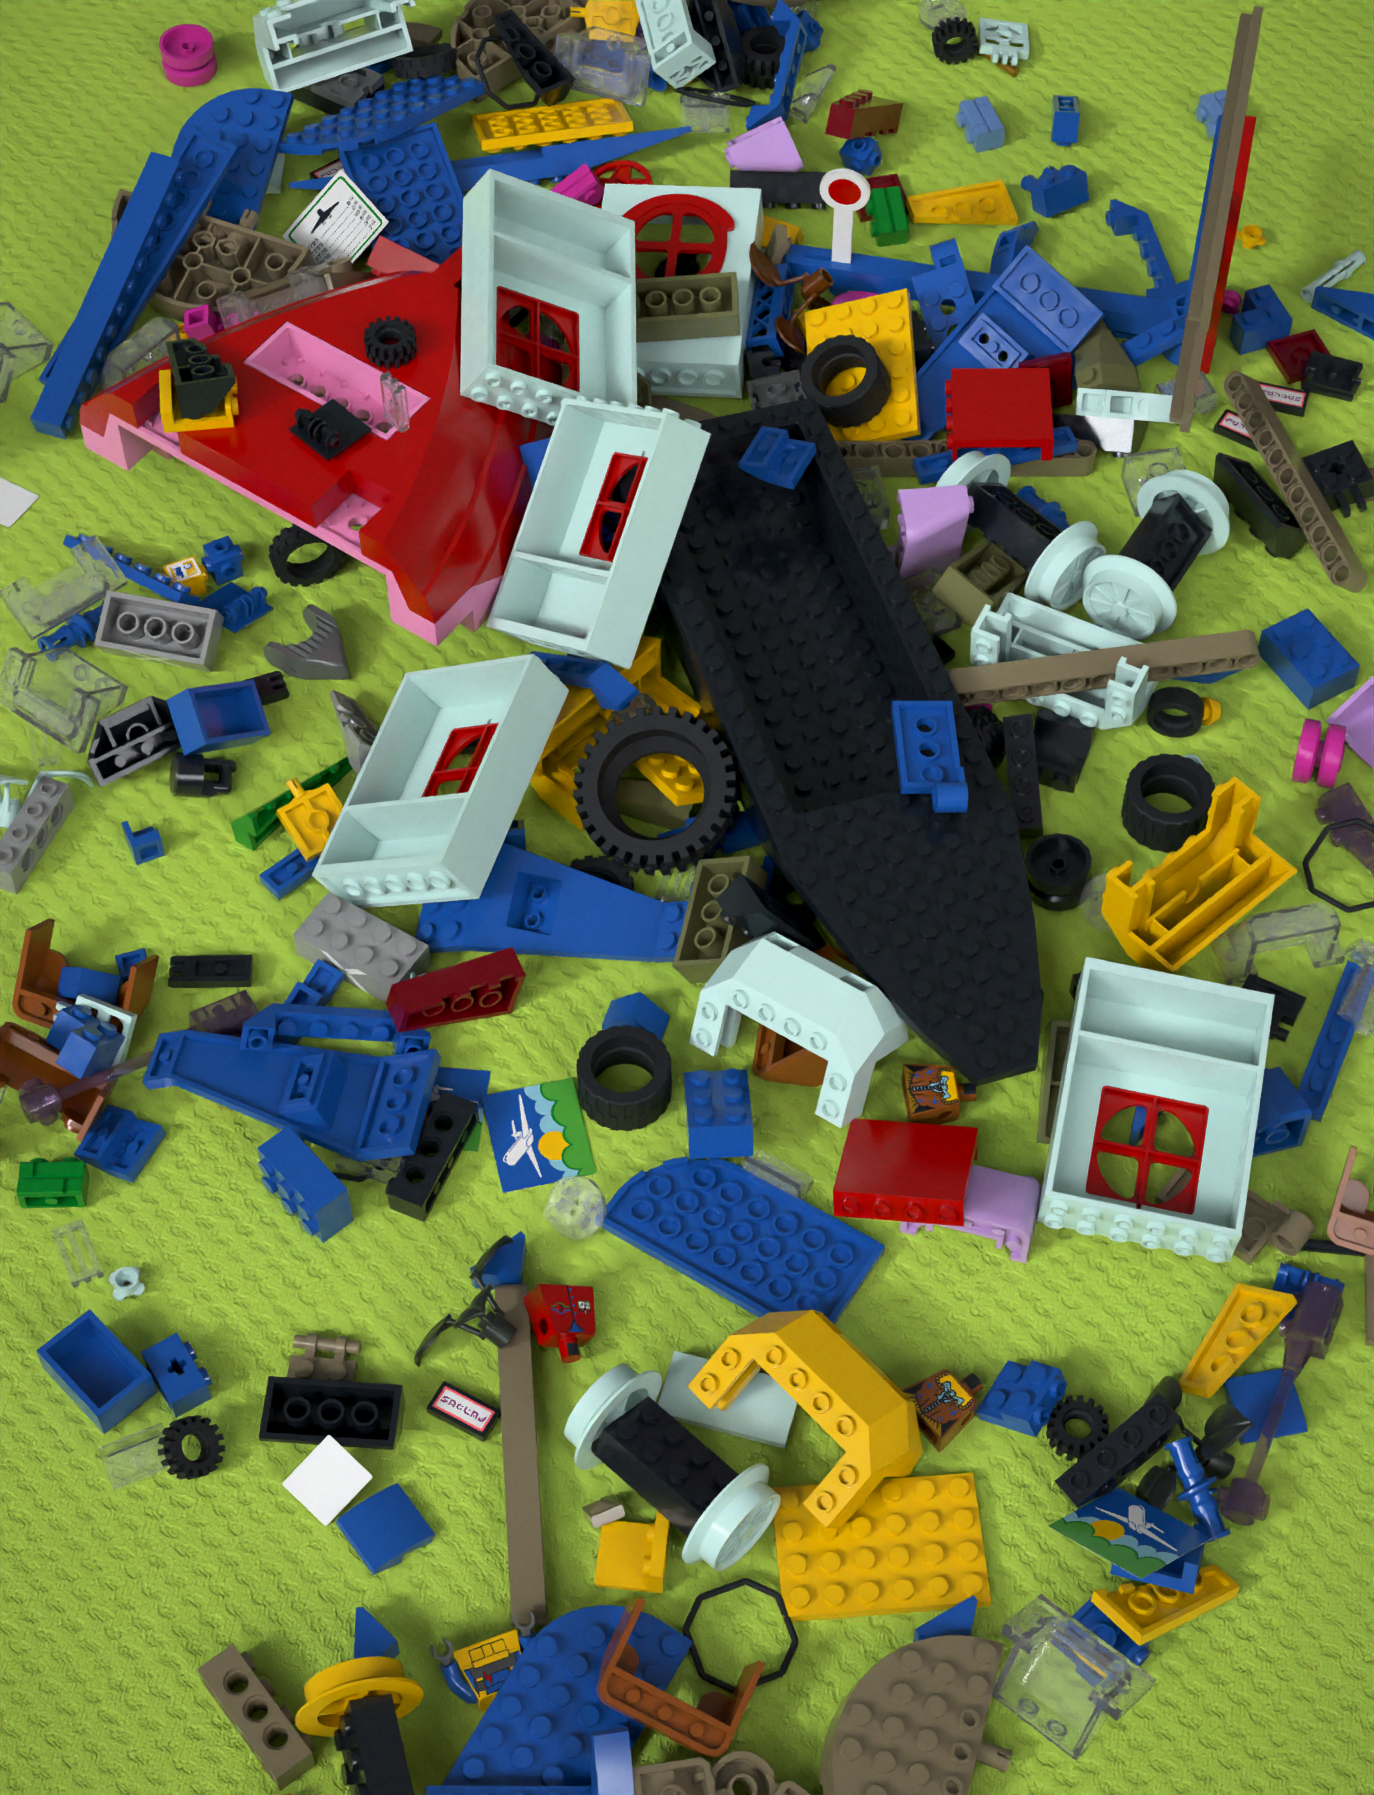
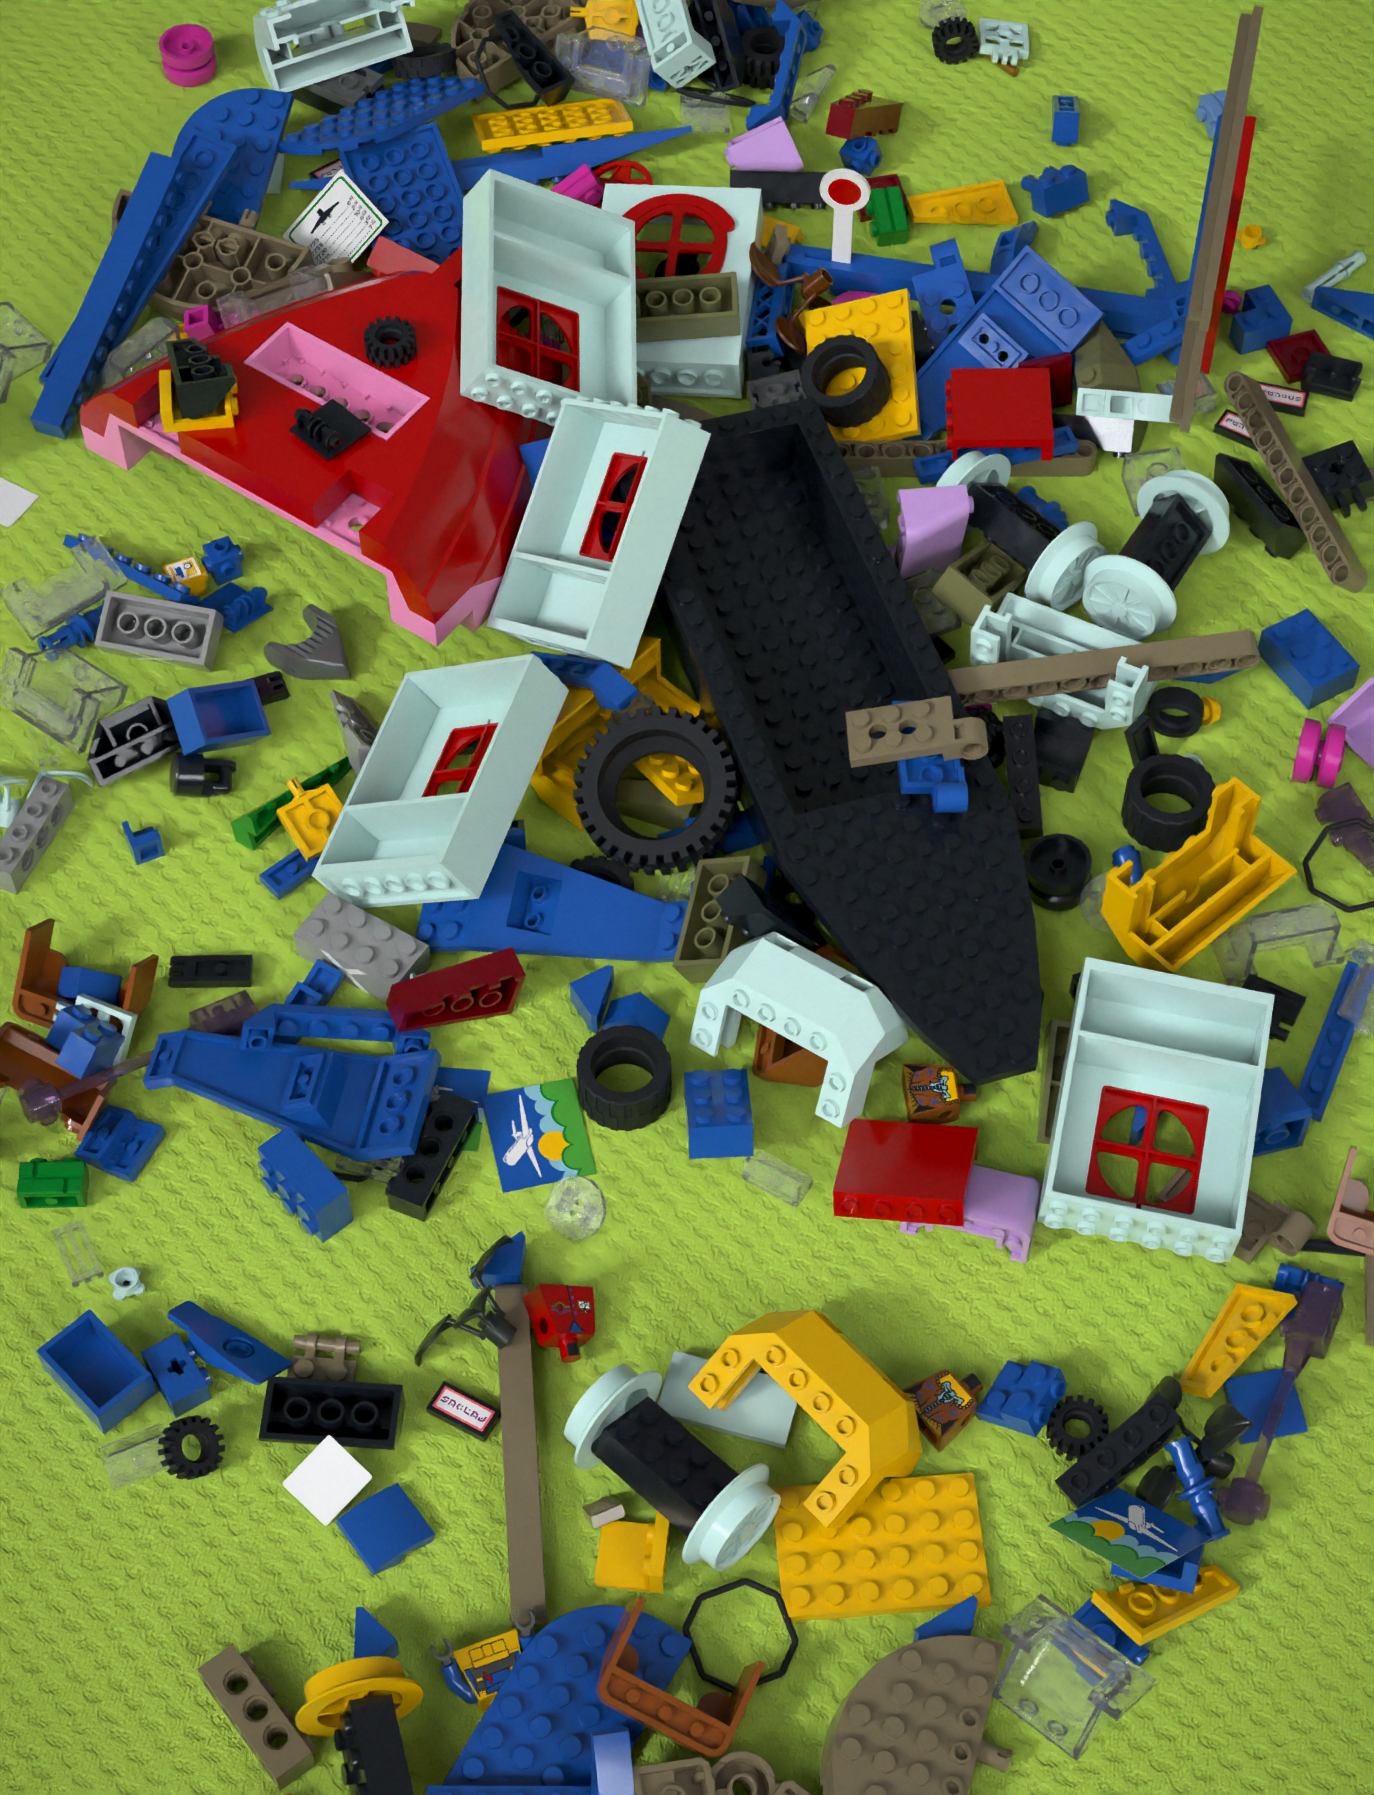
(126, 960): blue tile -> none
(227, 1346): none -> blue piece
(306, 572): black tyre -> none
(394, 402): clear tile -> none
(592, 994): none -> blue slope
(742, 1237): blue plate -> none
(777, 457): blue slope -> none
(934, 734): none -> dark tan hinge
(980, 124): medium blue brick -> none
(1129, 853): none -> blue cone
(1141, 740): none -> black tile

